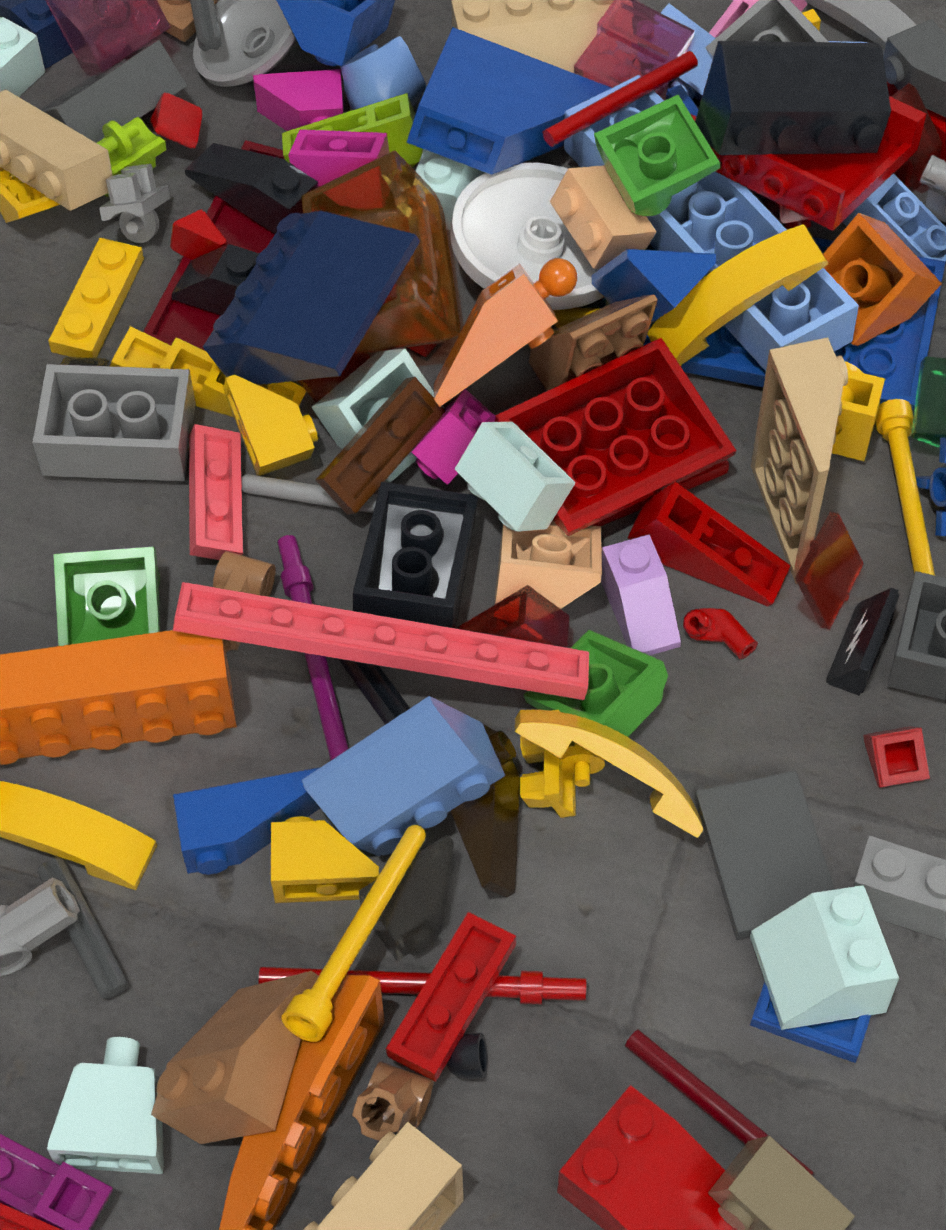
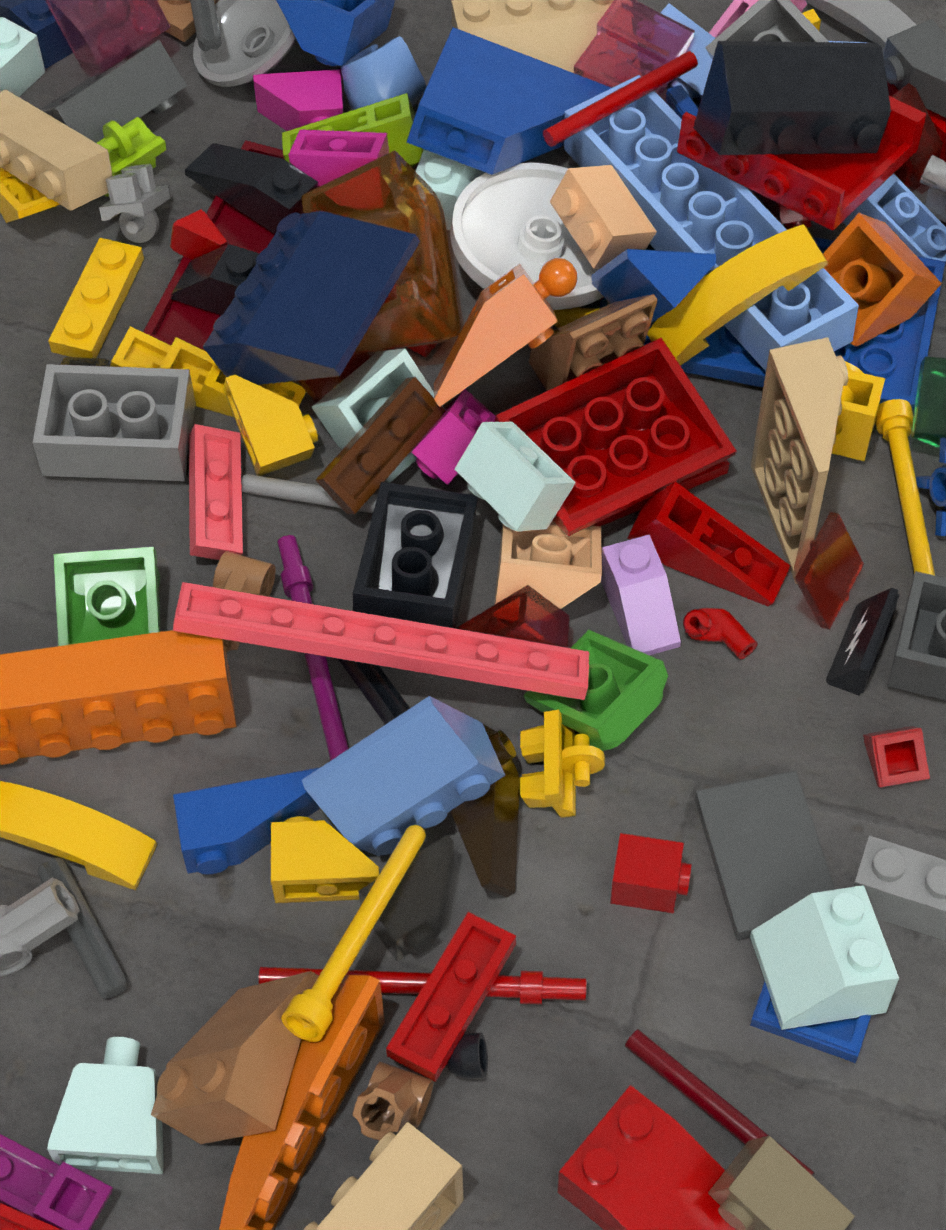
(177, 120): red slope -> none
(557, 730): yellow slope -> none
(649, 873): none -> red brick
(655, 155): bright green slope -> none

